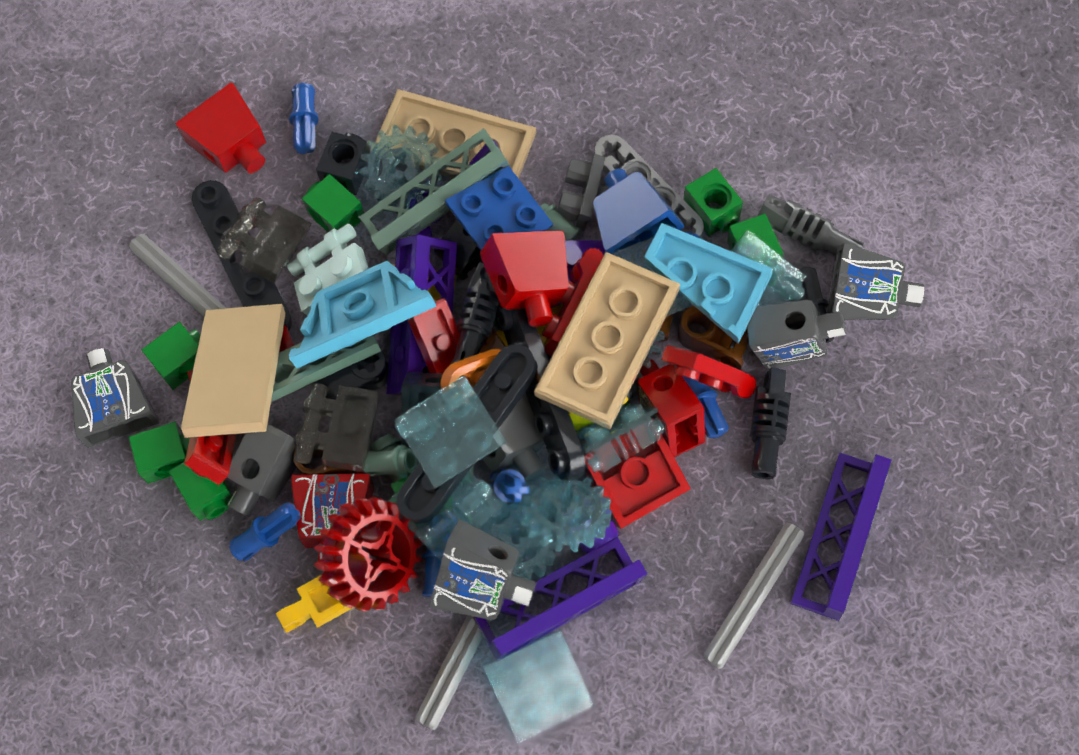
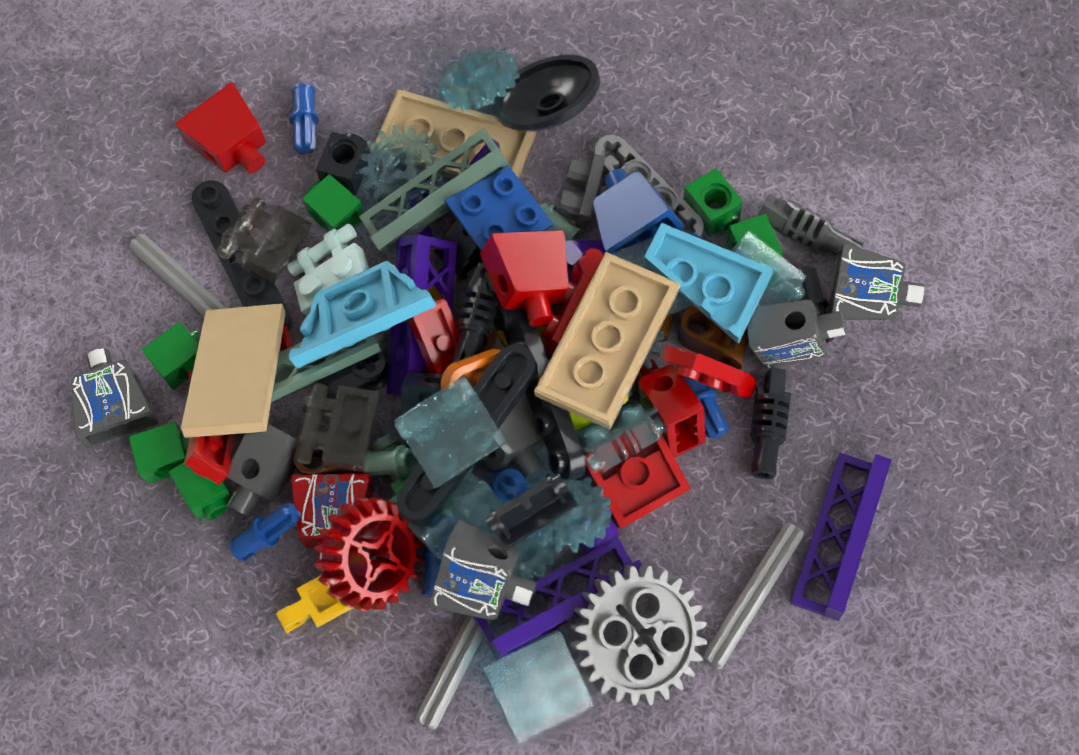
(479, 78): none -> clear light blue gear
(531, 511): none -> black hinge
(548, 93): none -> black dish
(611, 659): none -> light grey gear

